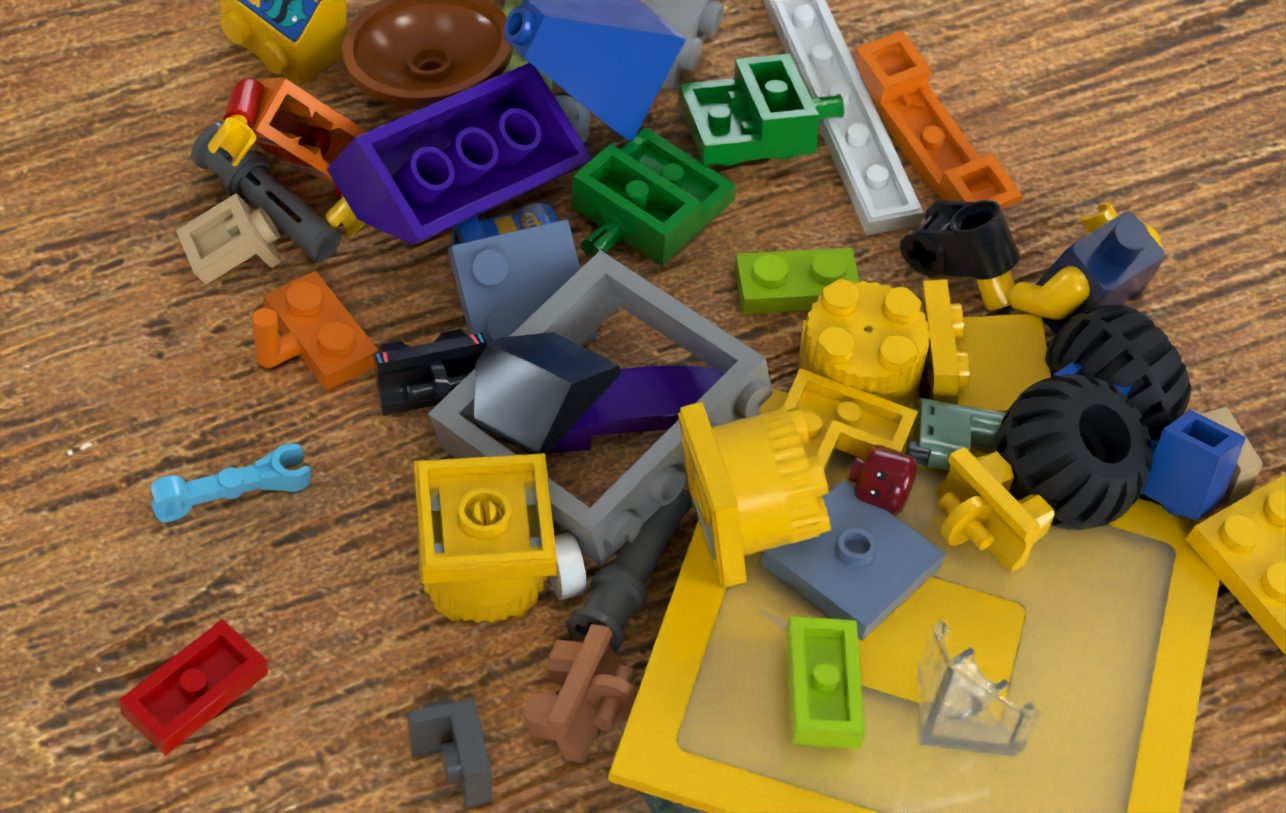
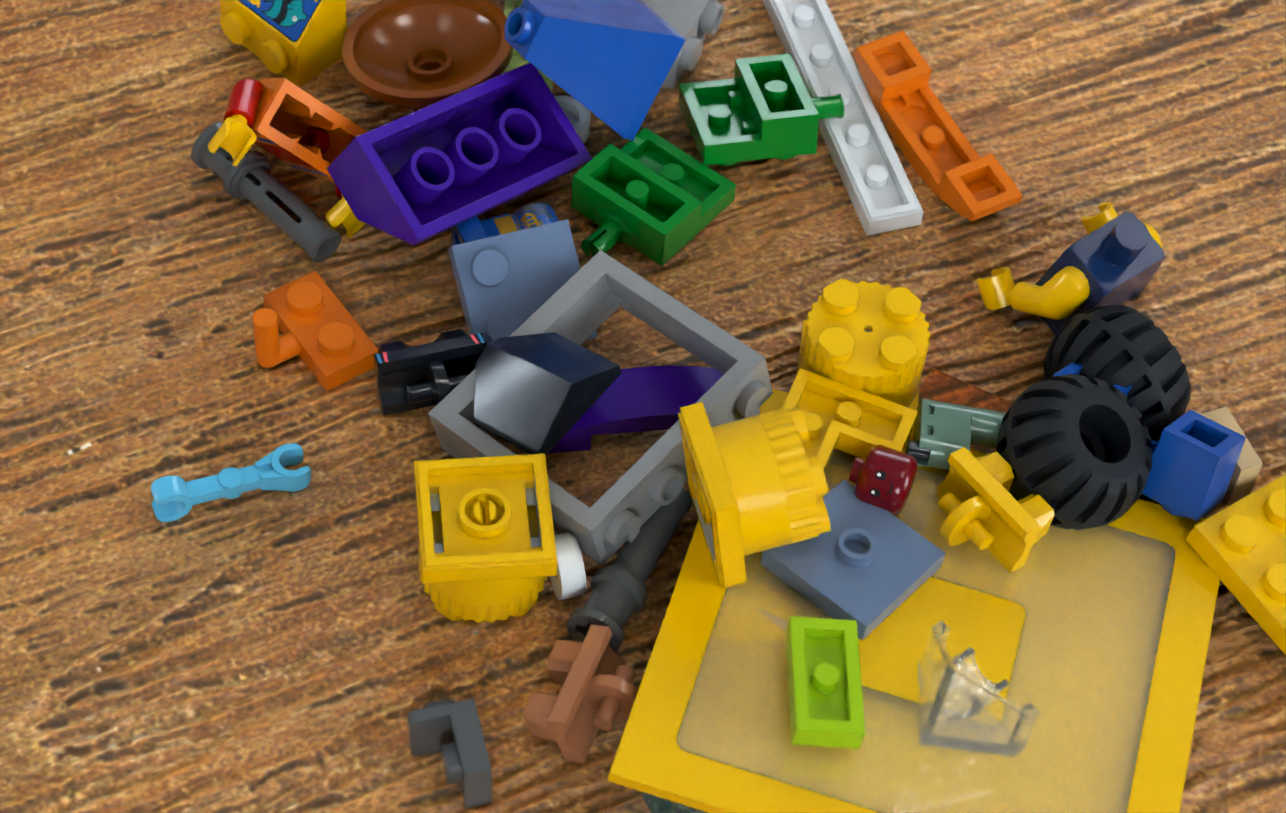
(193, 687): red plate -> none
(227, 238): tan bracket -> none
(789, 278): lime plate -> none
(961, 241): black piece -> none
(980, 358): yellow bracket -> none

